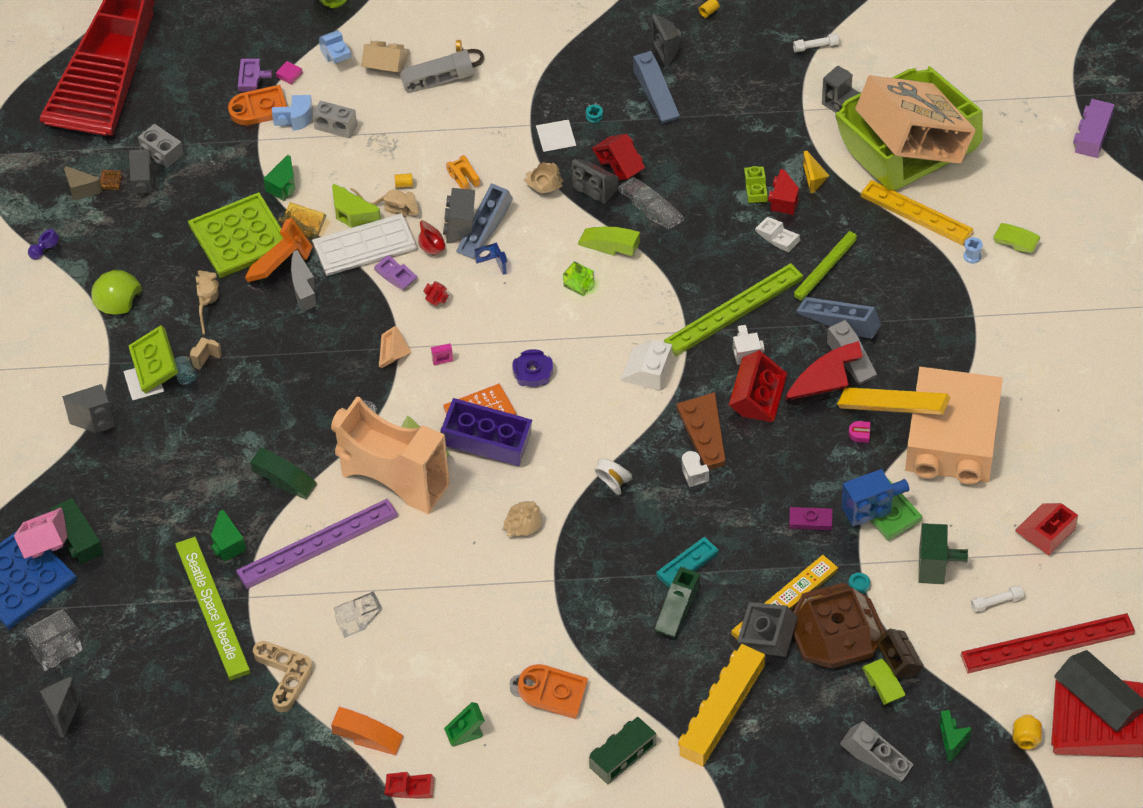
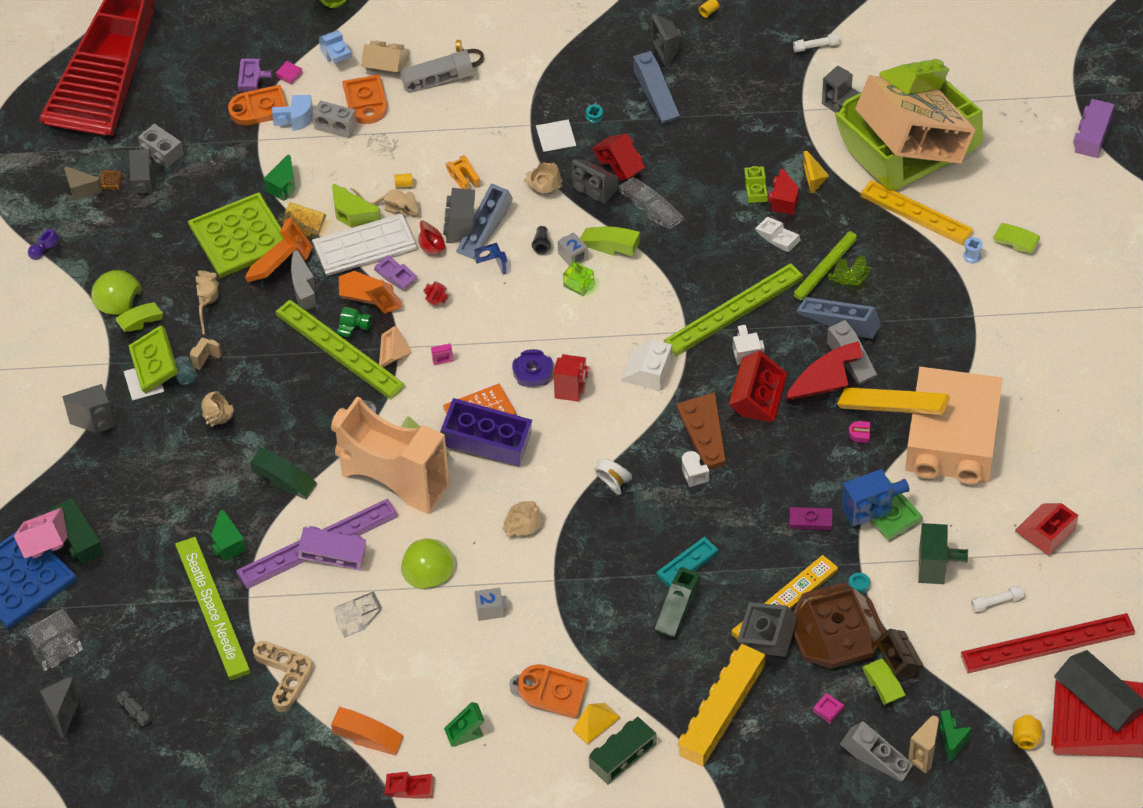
(133, 708): none -> dark grey axle
(135, 318): none -> lime slope
(216, 409): none -> tan hair
(332, 548): none -> medium lavender brick
(340, 349): none -> lime tile
(350, 319): none -> green piece
(365, 97): none -> orange tile
(369, 290): none -> orange piece
(427, 563): none -> lime cylinder
(490, 604): none -> light grey brick
(541, 241): none -> black cone
(570, 377): none -> red brick
(572, 249): none -> light grey brick
(595, 721): none -> yellow slope
(828, 708): none -> dark pink tile
(854, 275): none -> clear neon green helmet
(917, 76): none -> lime slope
(923, 745): none -> tan tile

